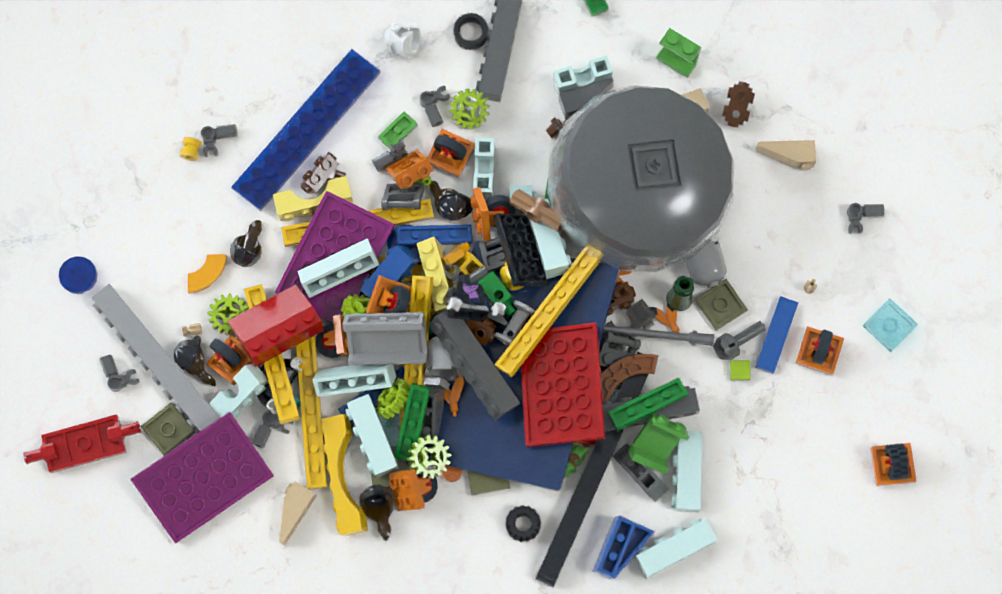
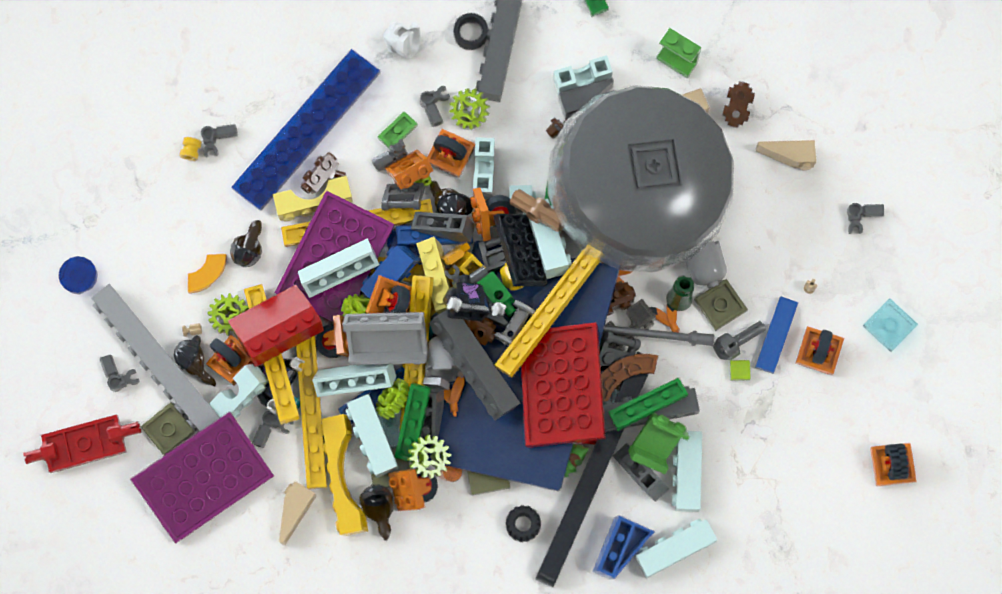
(445, 226): none -> dark grey slope

